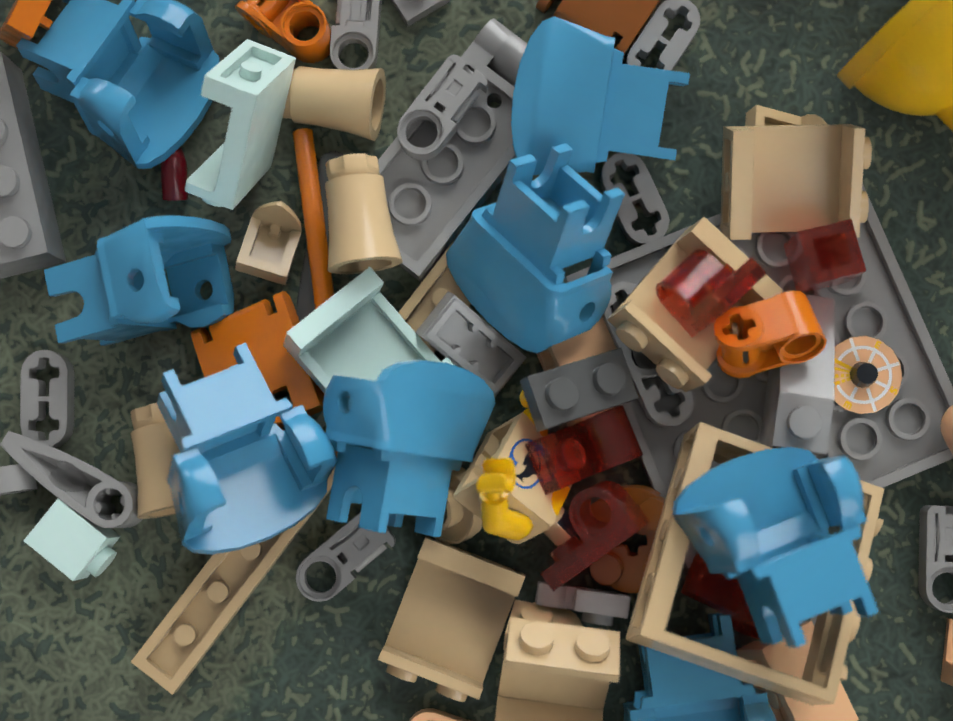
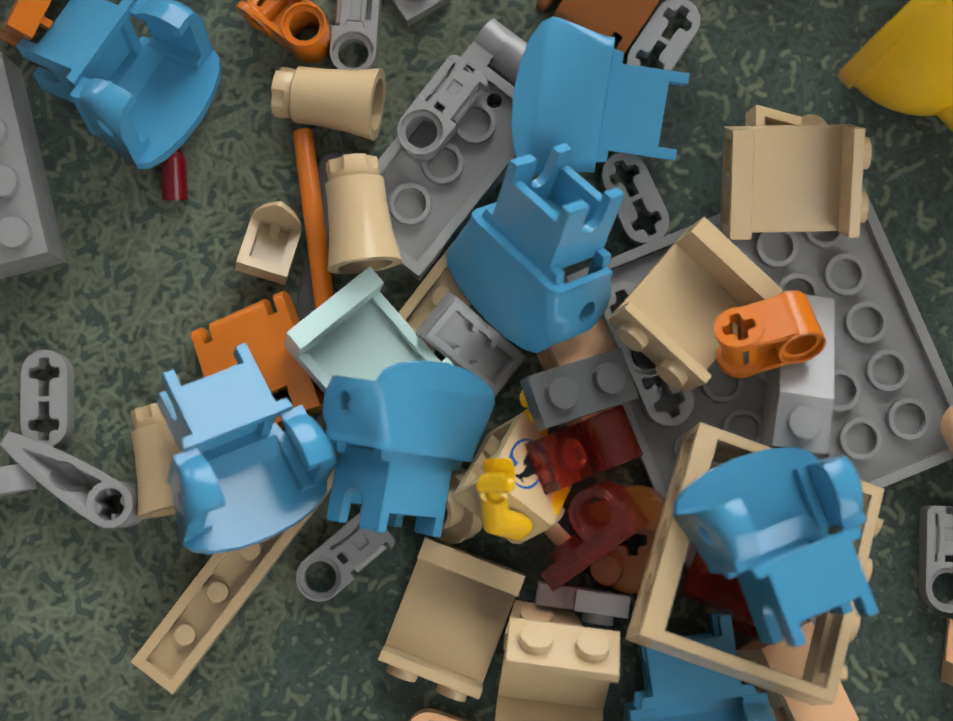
(72, 542): light aqua brick -> none
(128, 286): dark azure piece -> none
(256, 87): light aqua panel -> none
(705, 289): clear red plate -> none
(824, 256): clear red brick -> none
(865, 375): light nougat piece -> none

